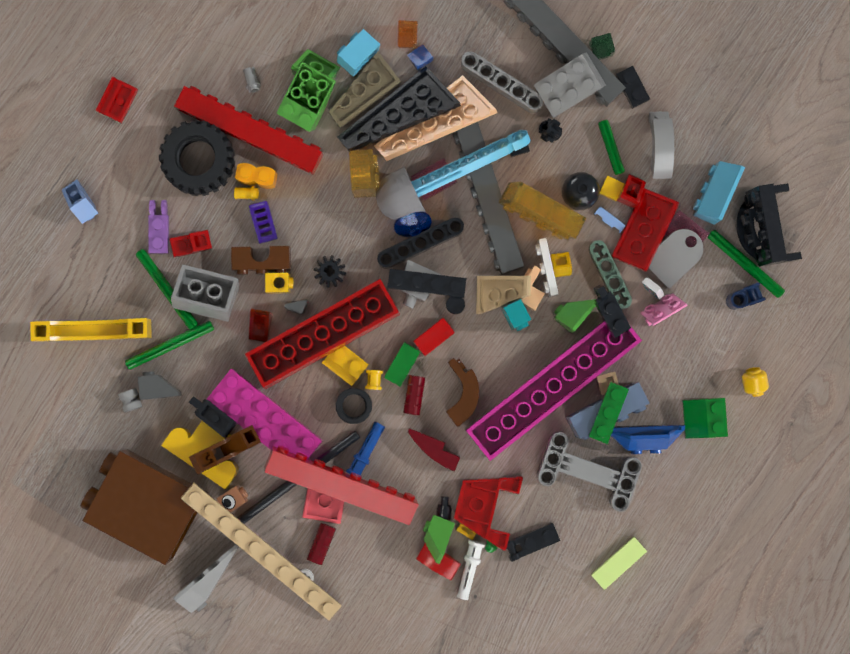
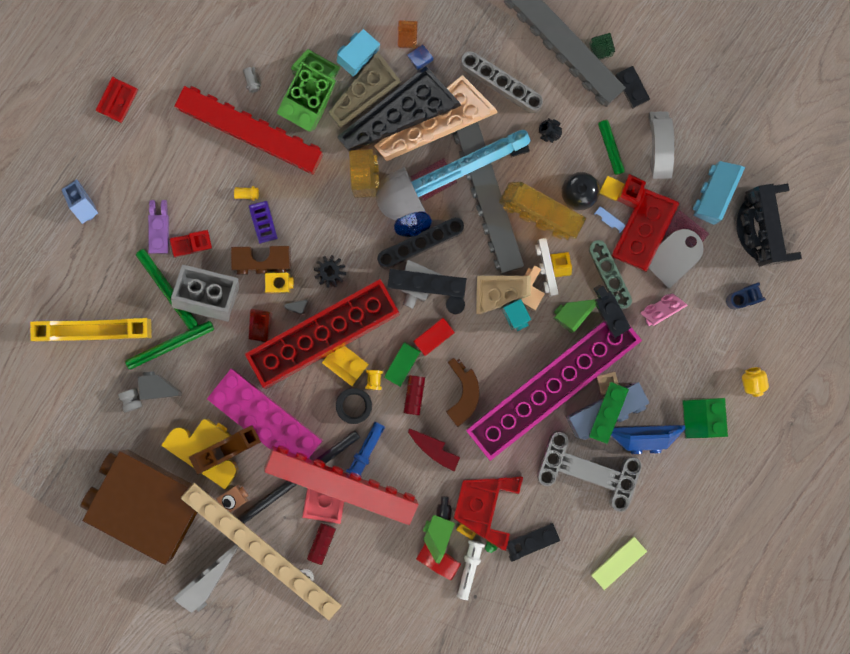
(181, 138): black tyre -> none
(213, 416): black hinge -> none
(250, 175): light orange brick -> none
(570, 84): light grey brick -> none
(653, 288): white tile -> none
(746, 263): green axle -> none

